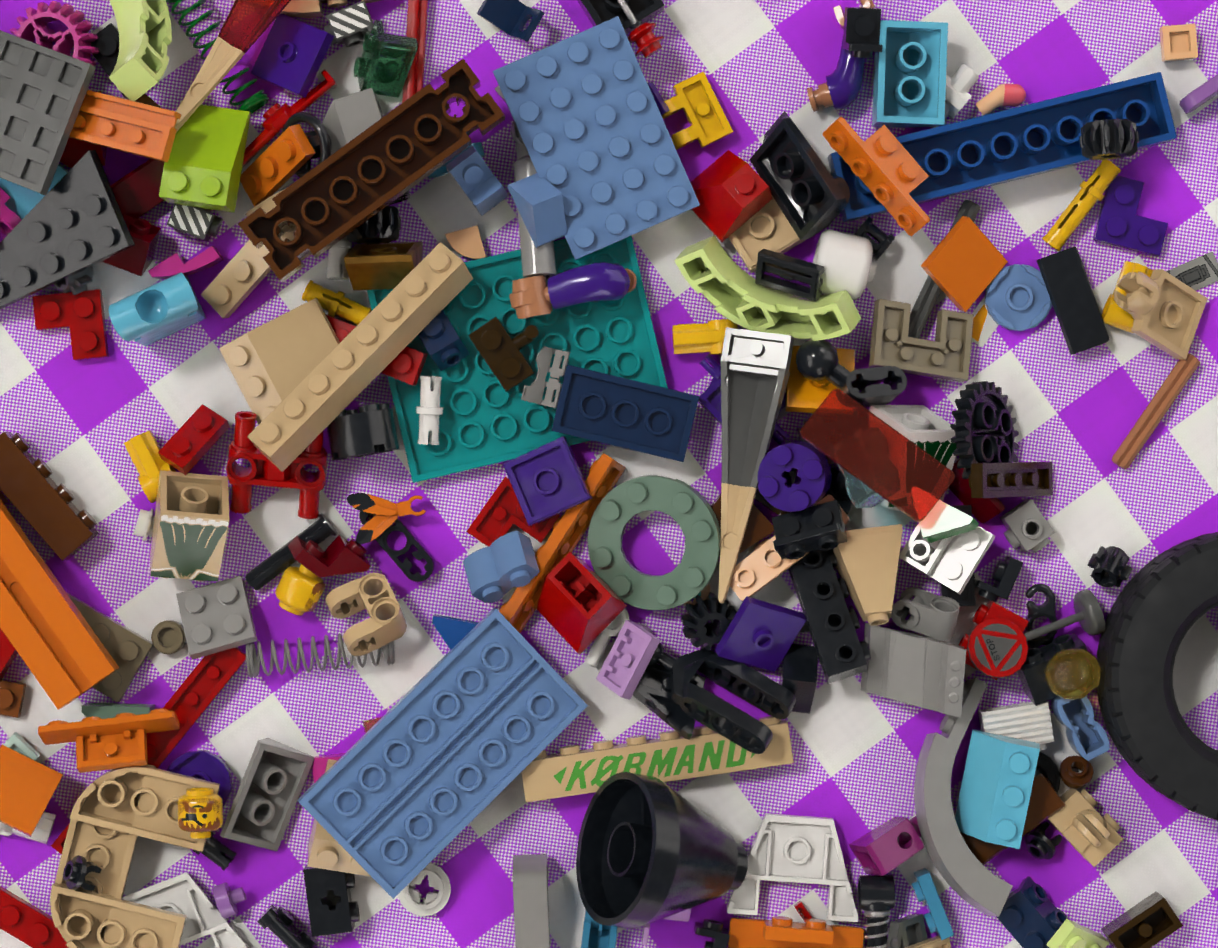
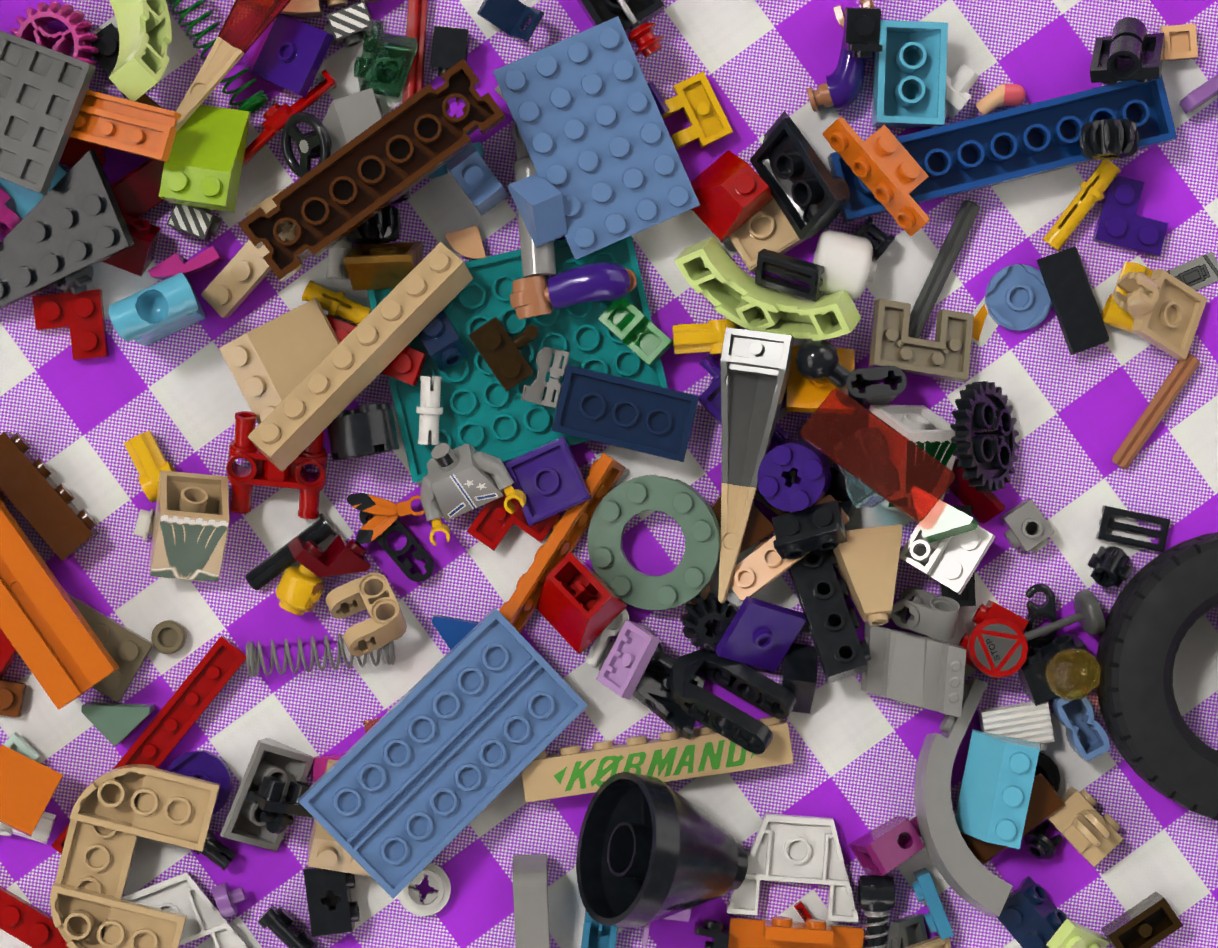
(76, 871): black plate -> none
(110, 741): orange bracket -> none
(194, 439): red plate -> none
(200, 812): yellow head -> none
(216, 617): light grey plate -> none
(277, 164): orange plate -> none
(279, 806): none -> black hips
(448, 48): none -> black brick
(461, 482): none -> light grey torso
(501, 566): medium blue brick -> none
(635, 331): none -> green slope
(964, 263): orange tile -> none
(1005, 576): black bracket -> none
(1011, 479): plate -> none
(1074, 779): reddish brown plate -> none
(1105, 523): none -> black tile
(1127, 54): none -> black plate

